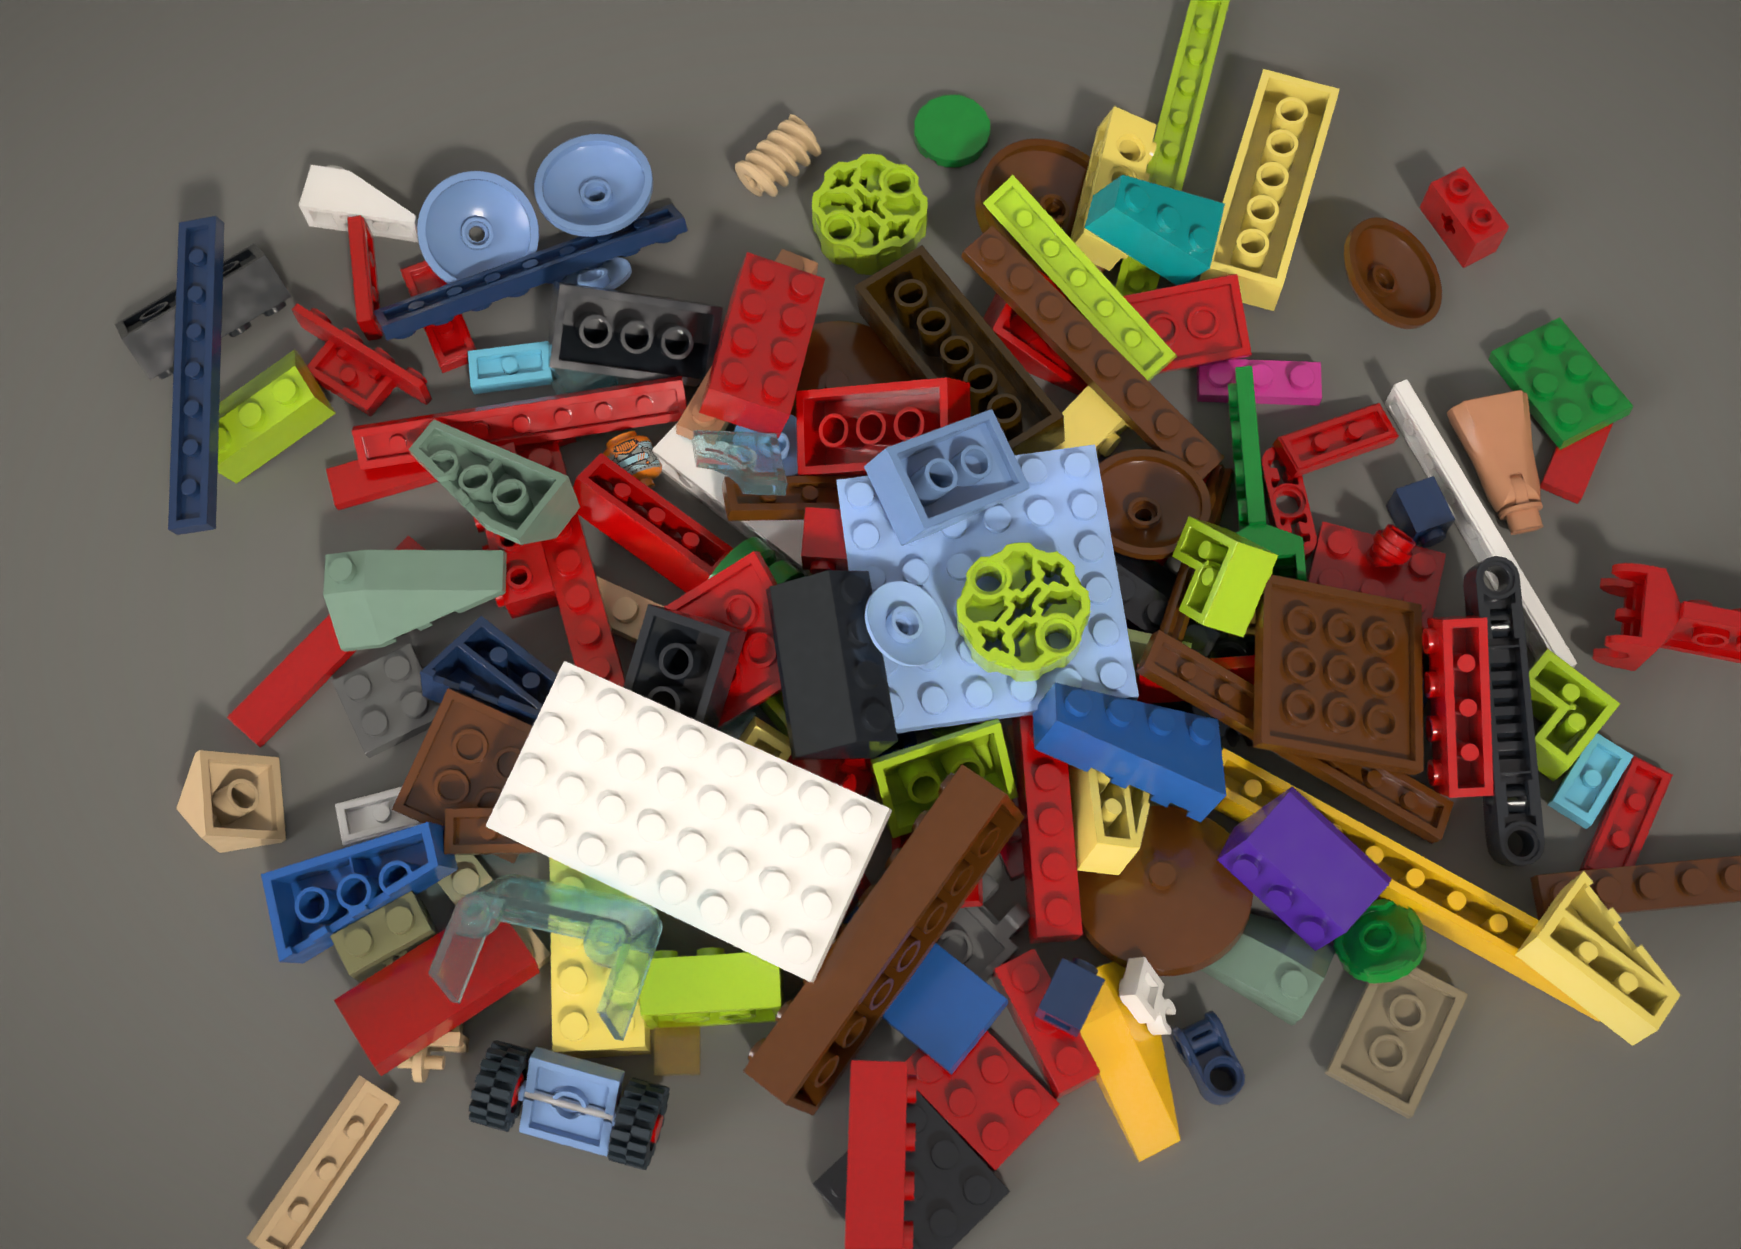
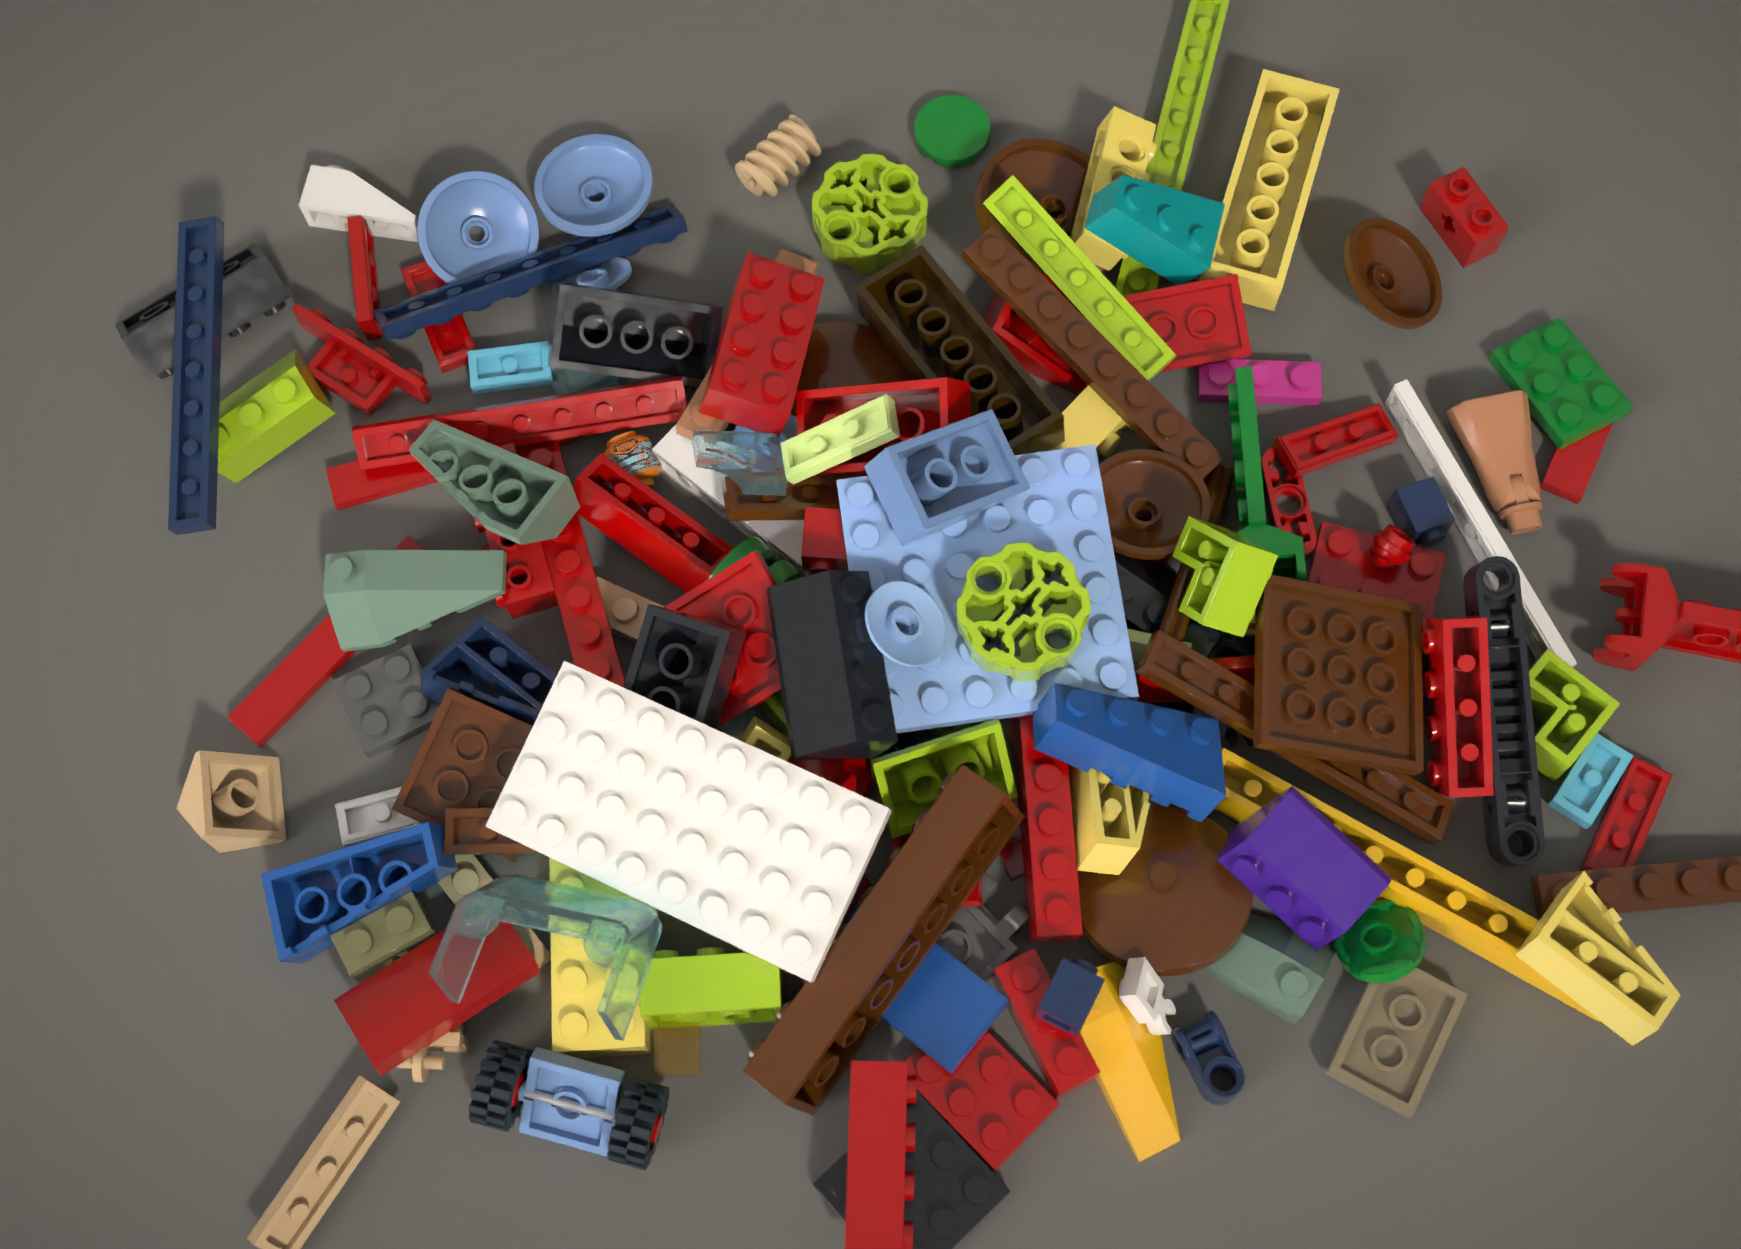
(840, 439): none -> yellowish green tile

